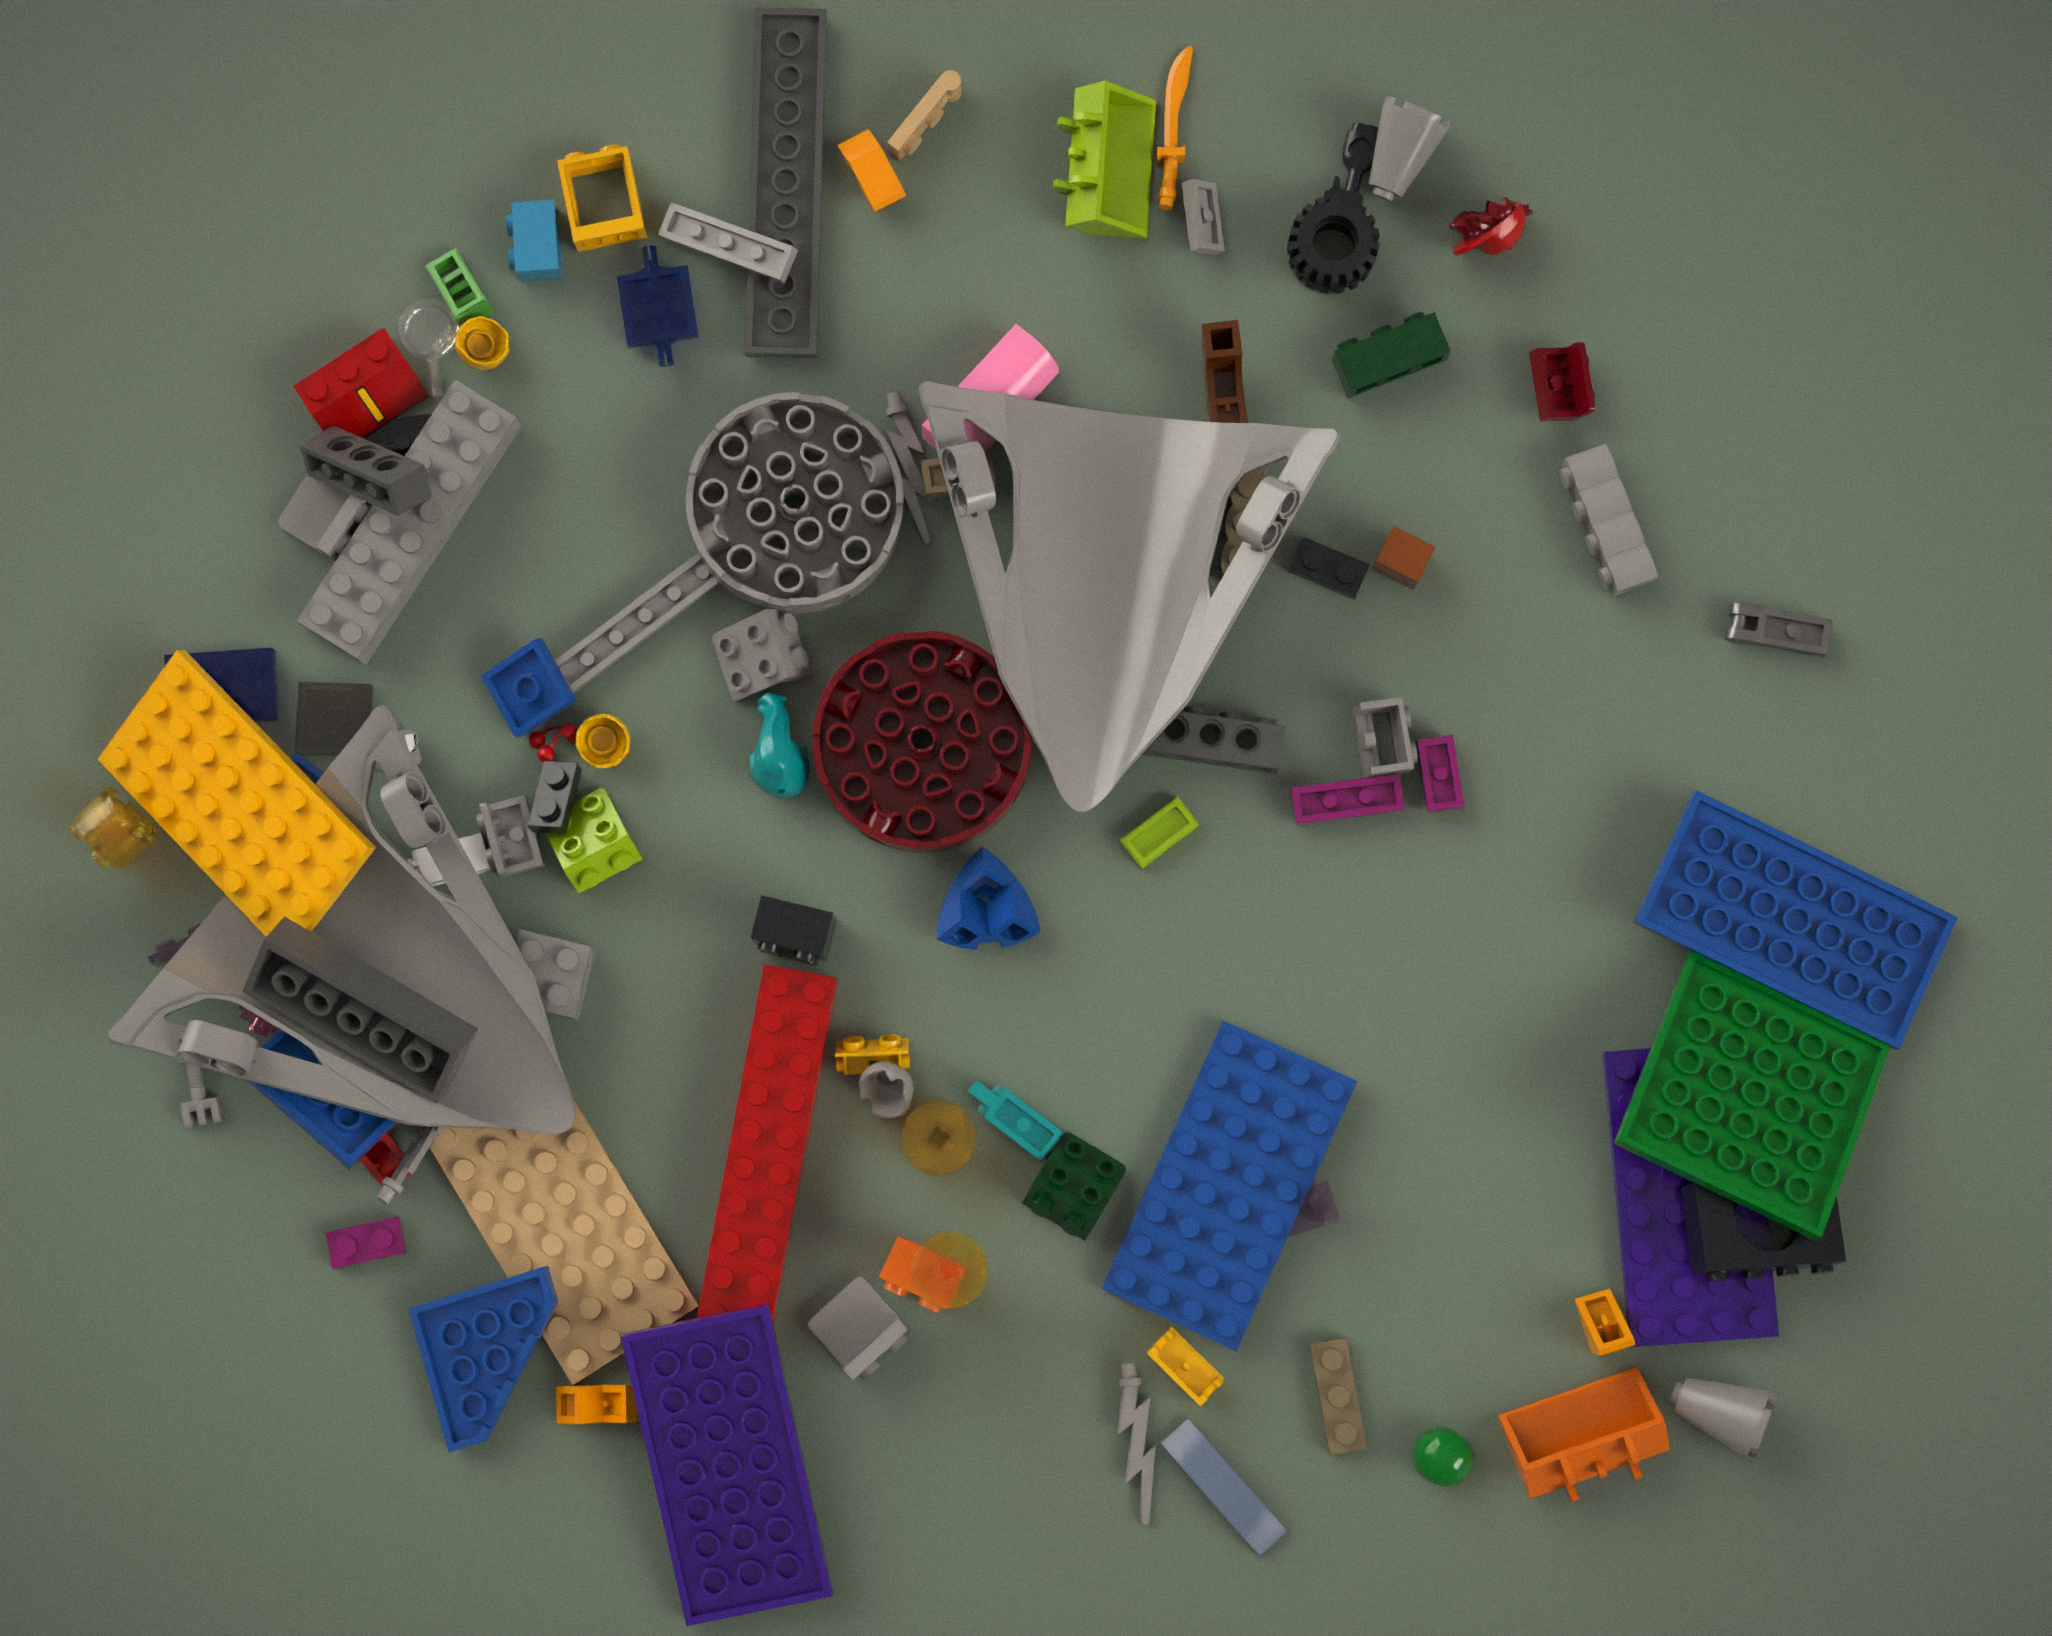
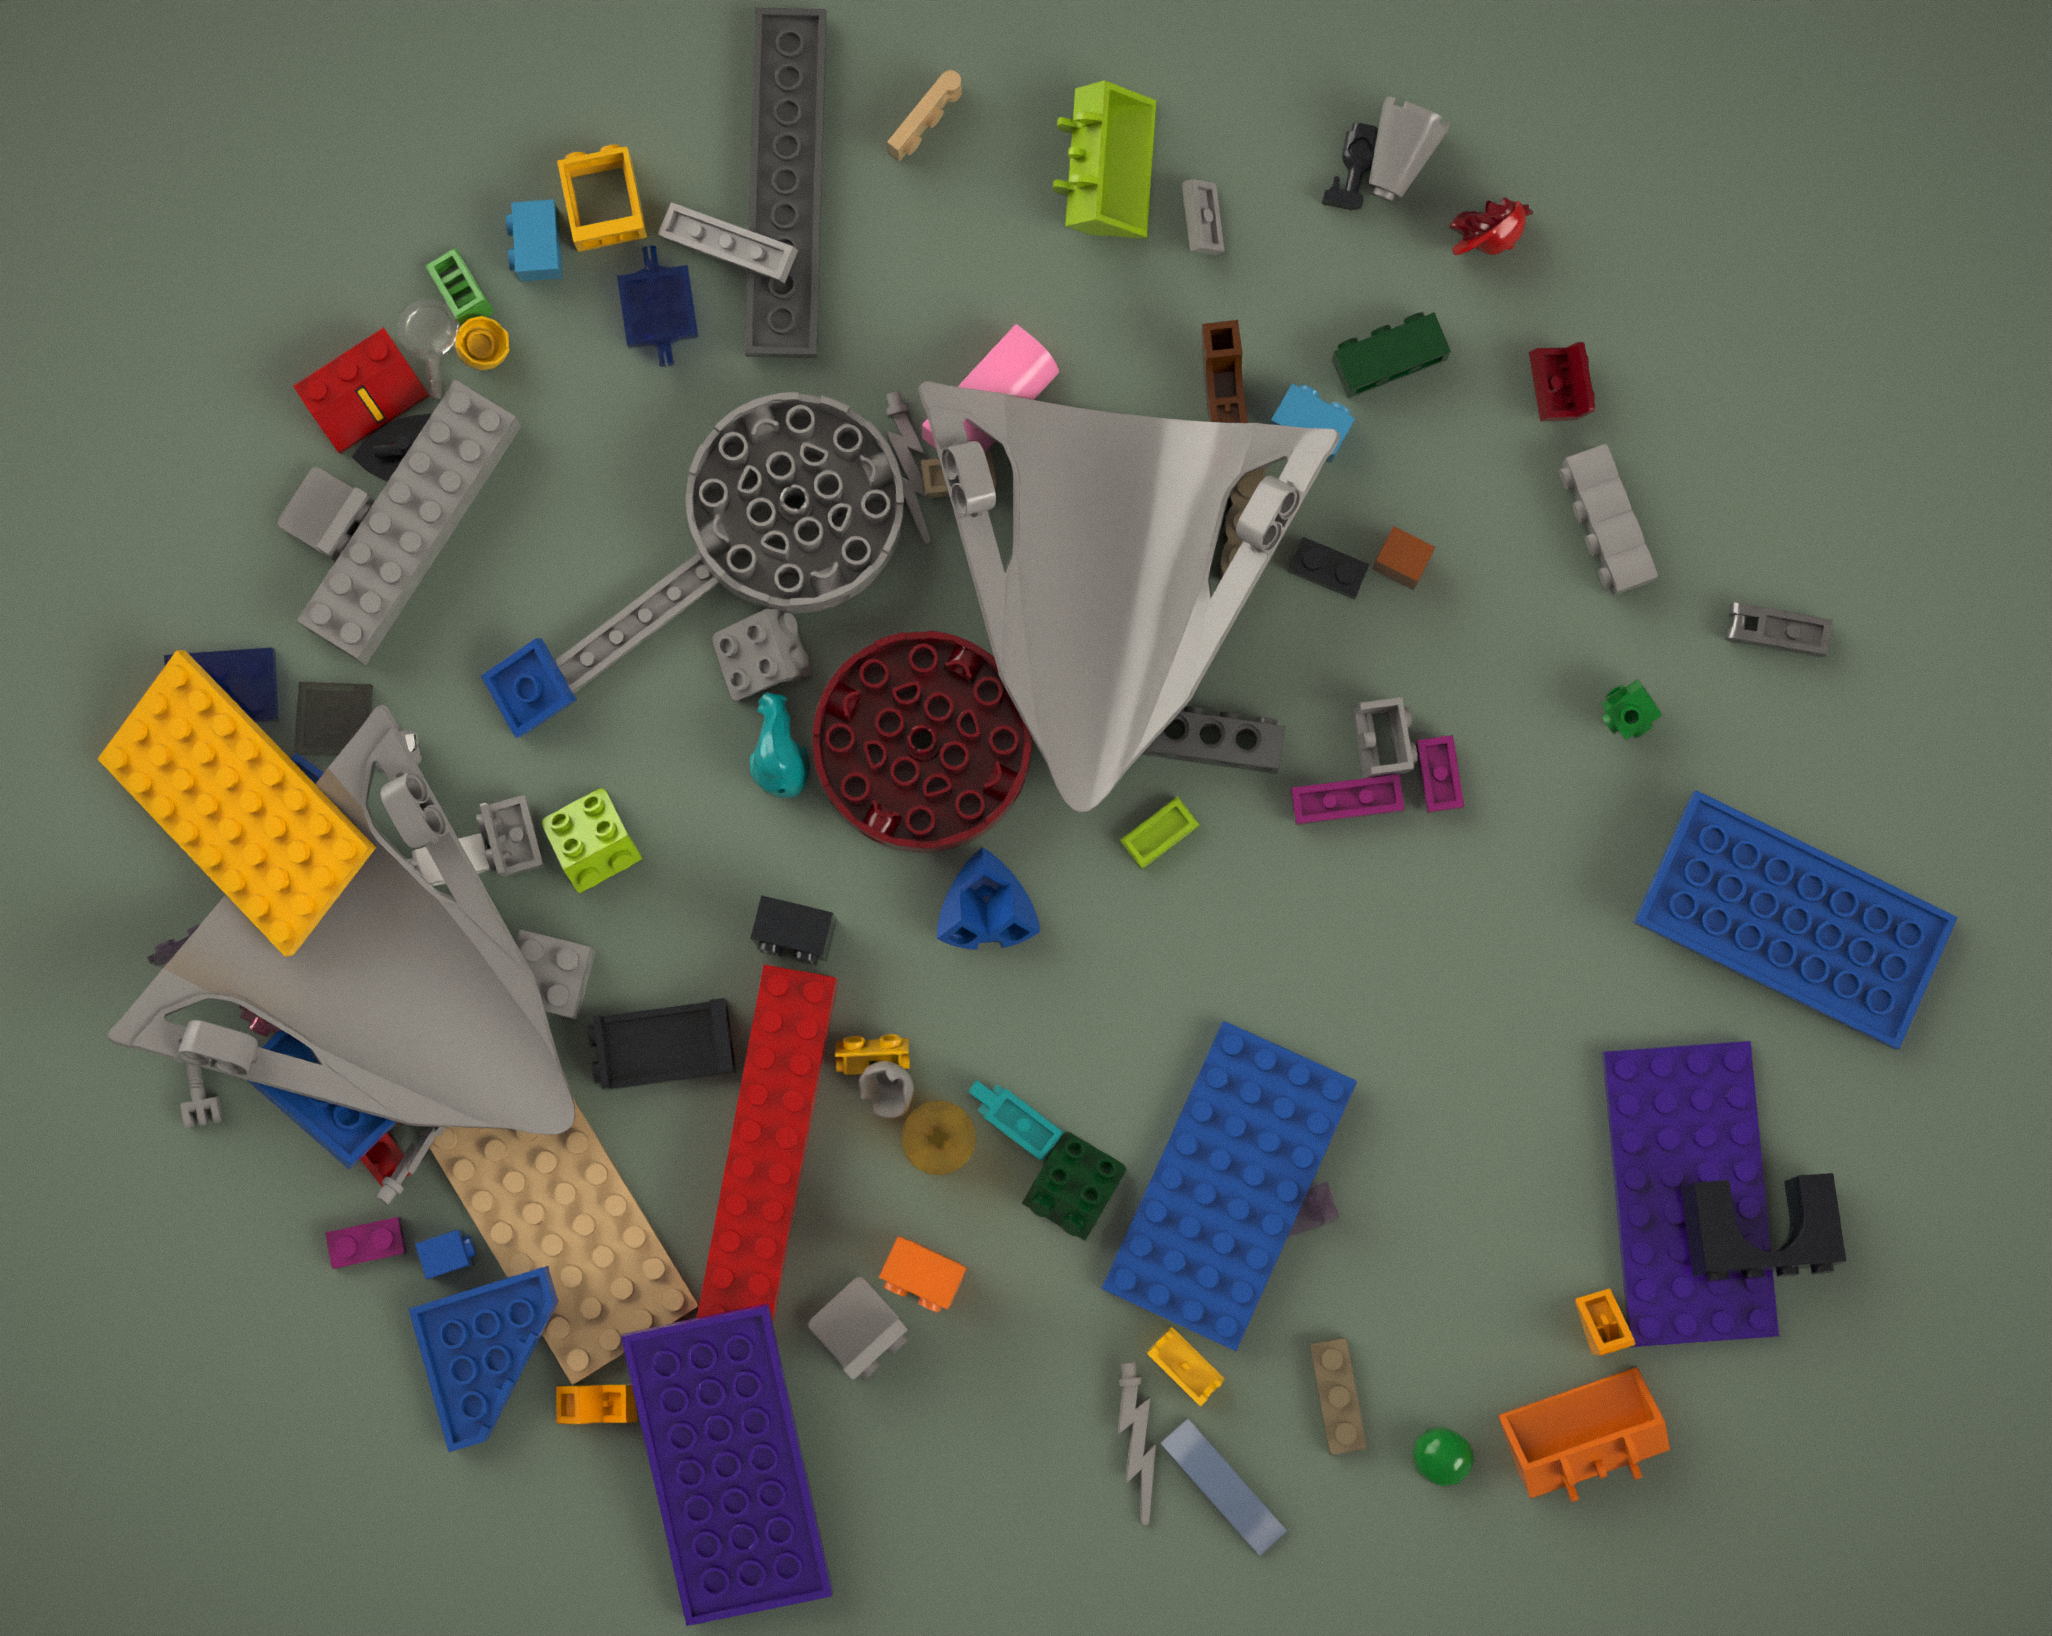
(113, 830): clear yellow brick -> none
(359, 1009): dark grey brick -> none
(366, 470): dark grey brick -> none
(446, 1253): none -> blue brick
(546, 752): red piece -> none
(554, 797): plate -> none
(603, 740): yellow hair -> none
(662, 1045): none -> black panel
(872, 170): light orange slope -> none
(928, 1276): clear yellow brick -> none
(1171, 153): light orange sword -> none
(1305, 410): none -> dark azure brick
(1339, 217): black tyre -> none
(1633, 698): none -> green brick
(1726, 1412): light grey cone -> none
(1753, 1096): green plate -> none

